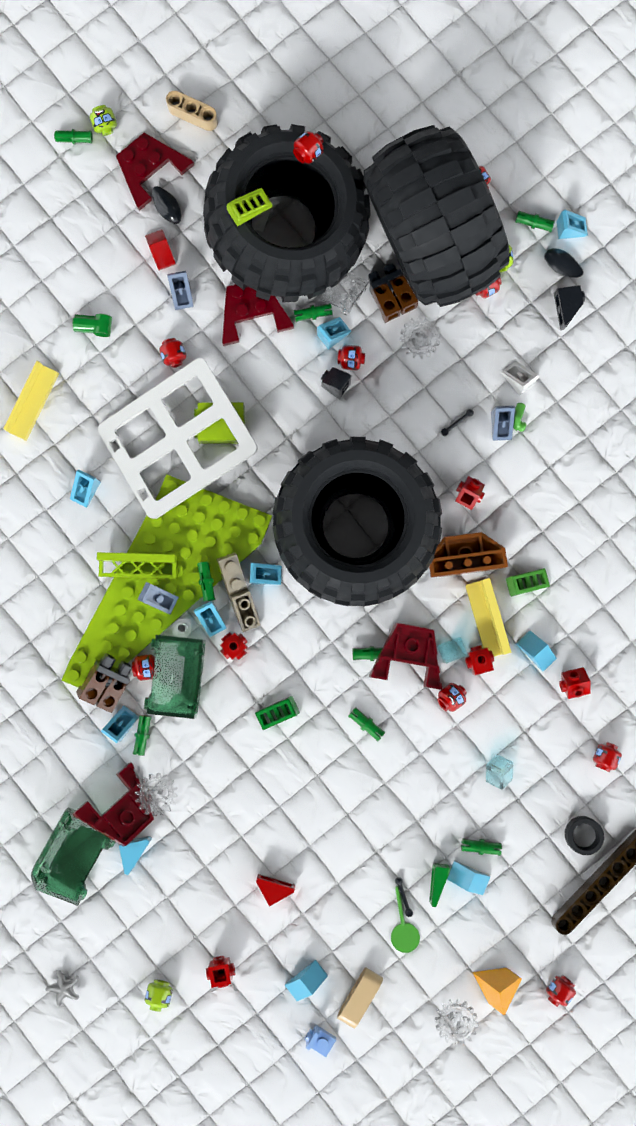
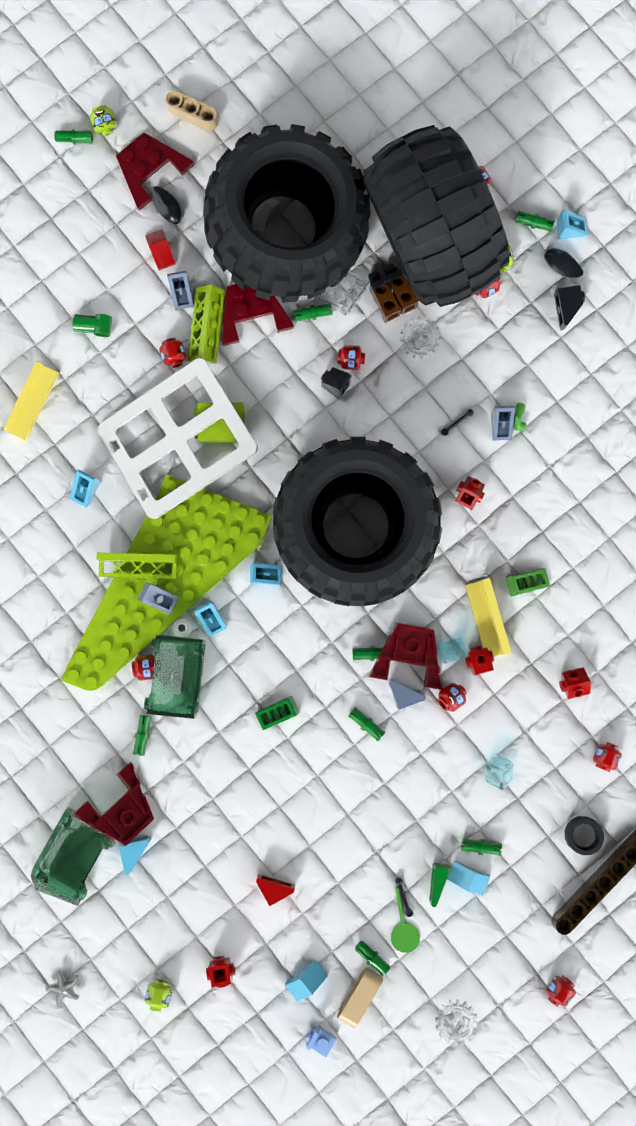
(105, 683): reddish brown hips -> none
(120, 724): medium azure slope -> none
(152, 801): clear gear -> none
(206, 581): green pin -> none
(209, 323): none -> lime fence
(238, 592): dark tan slope -> none
(241, 642): red brick -> none
(247, 215): lime slope -> none
(308, 147): red head -> none
(332, 332): medium azure slope -> none
(372, 958): none -> green axle
(404, 696): none -> sand blue slope
(467, 555): dark orange wedge -> none
(498, 987): light orange slope -> none
(520, 377): white slope -> none
(536, 650): medium azure slope -> none

